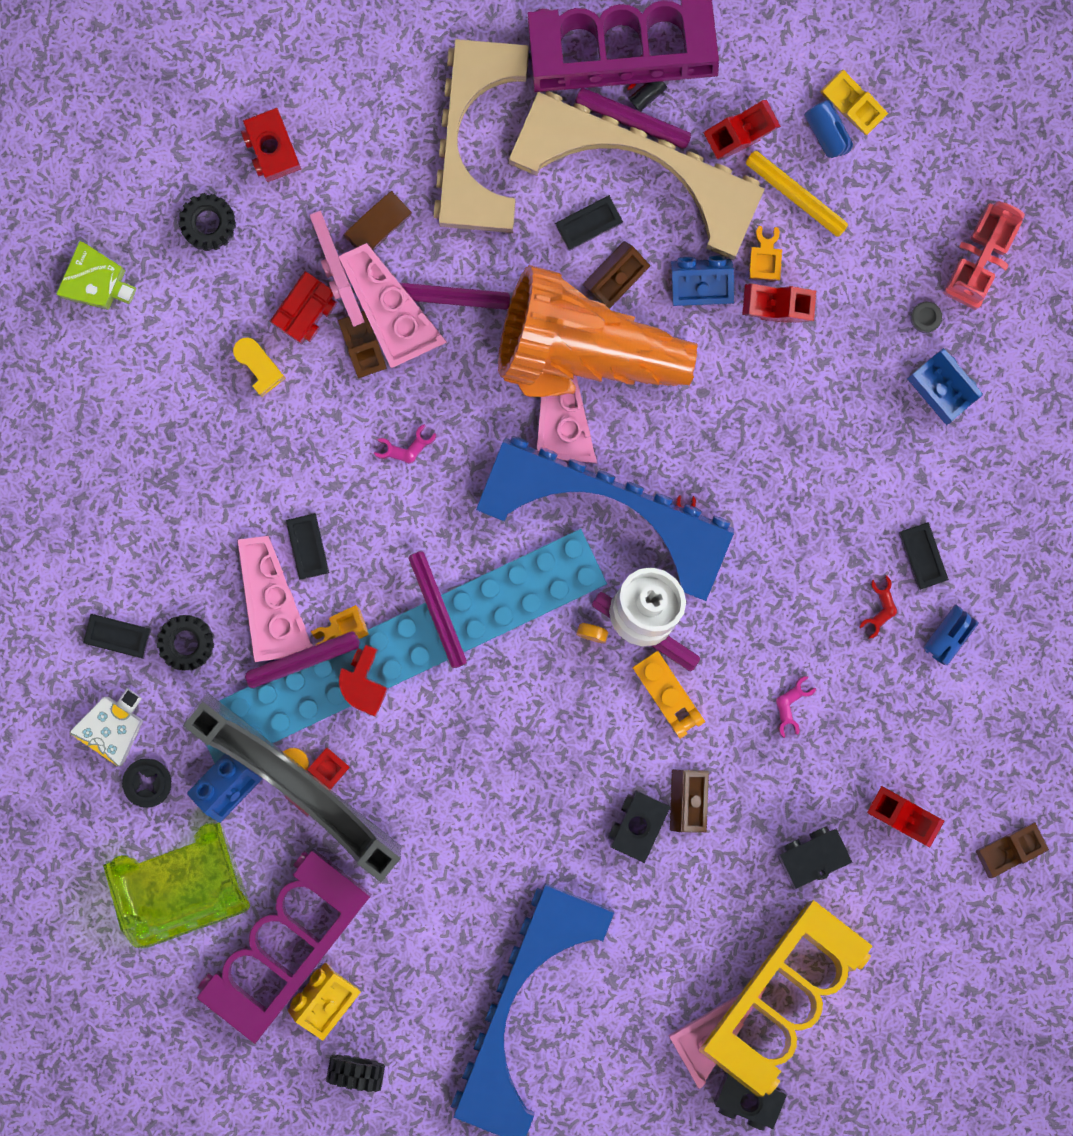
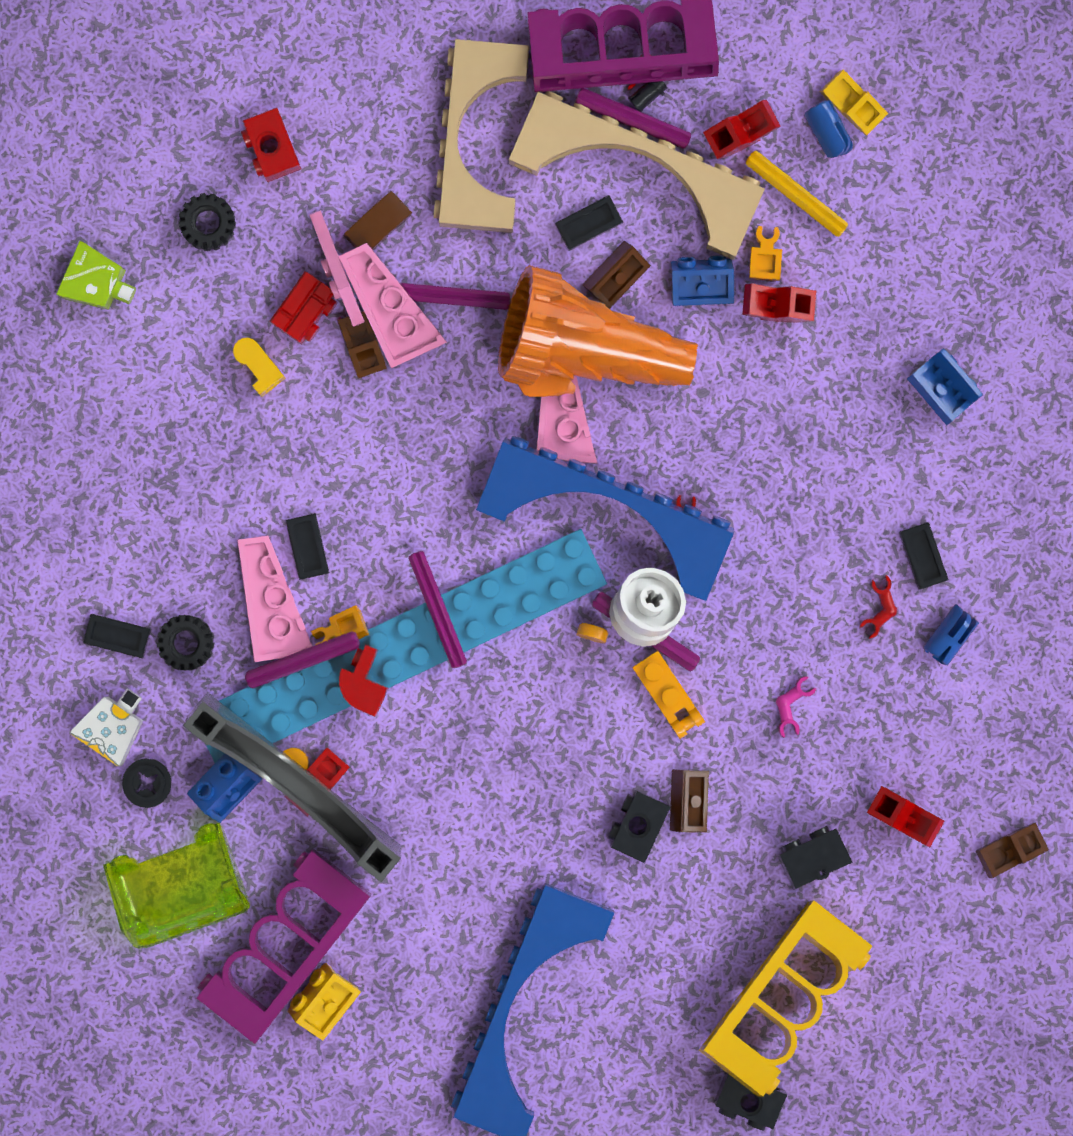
(355, 1073): black tyre -> none
(406, 455): dark pink arm -> none
(693, 1035): bright pink wing -> none
(926, 317): dark grey tile -> none
(996, 233): coral piece -> none

